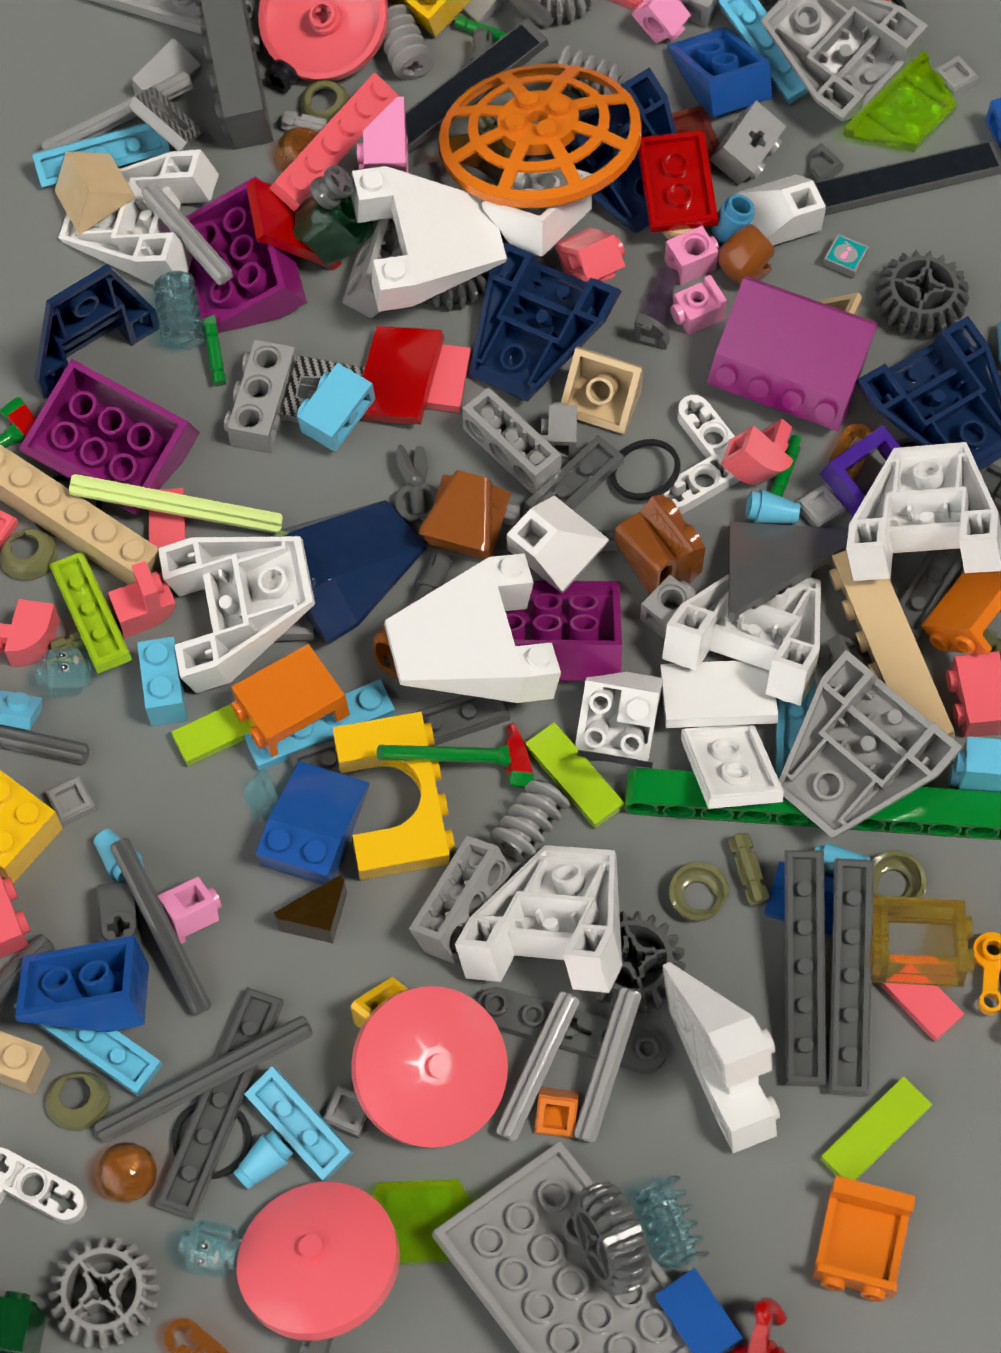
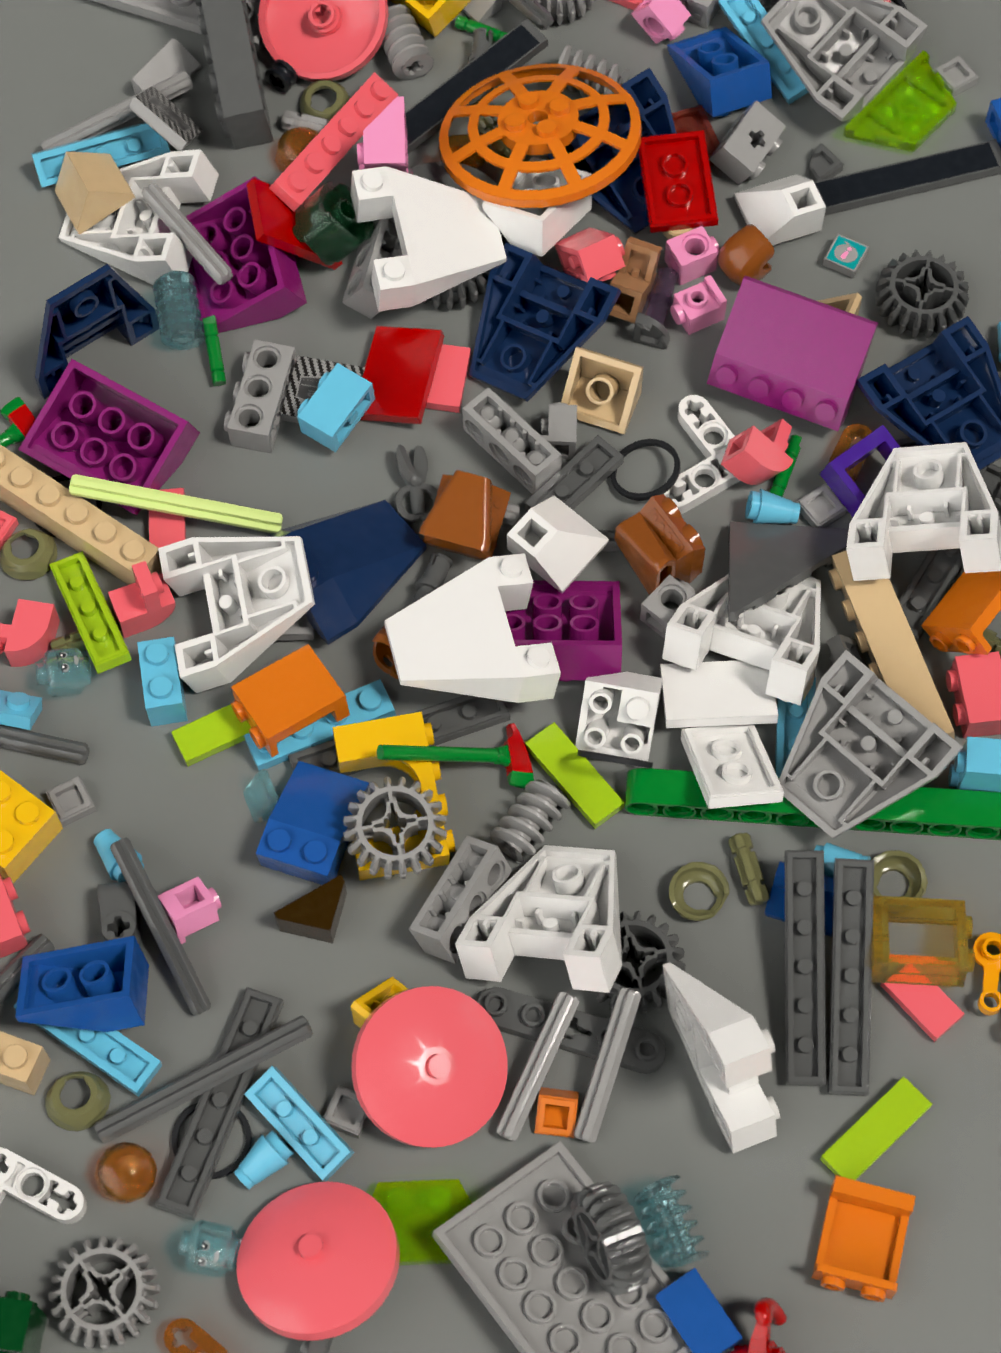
(332, 187): dark grey wheel -> none
(381, 830): none -> light grey gear
(635, 279): none -> medium nougat brick
(733, 216): dark azure brick -> none

